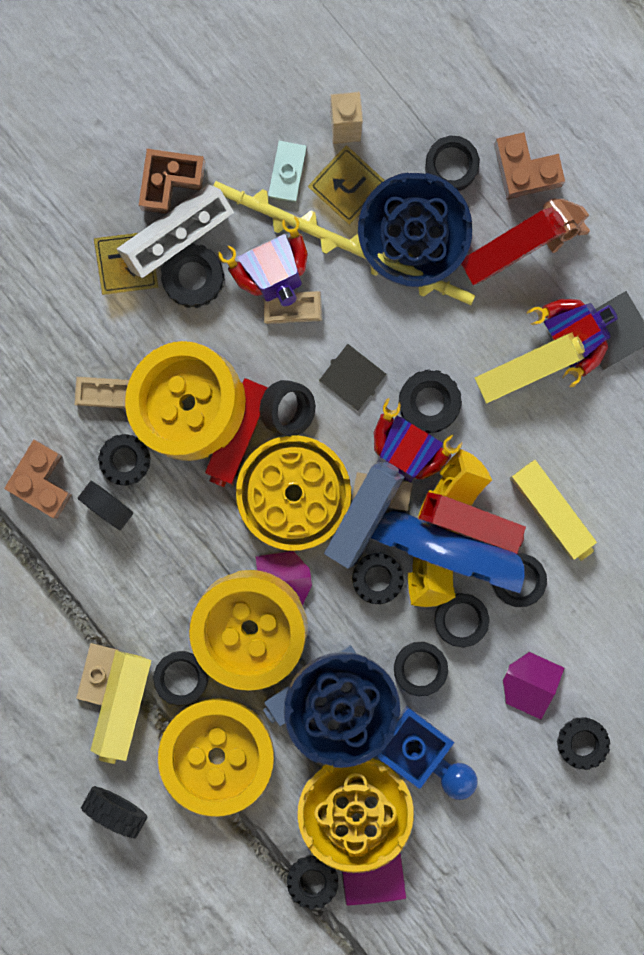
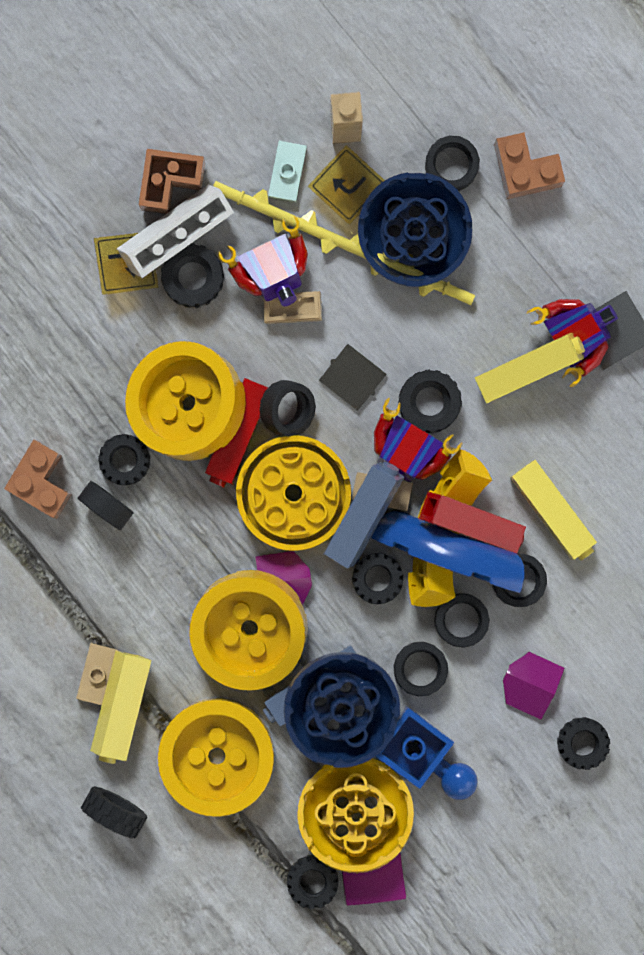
(100, 392): tan plate -> none
(168, 696): black tyre -> none
(513, 245): red brick -> none
(573, 217): nougat brick -> none

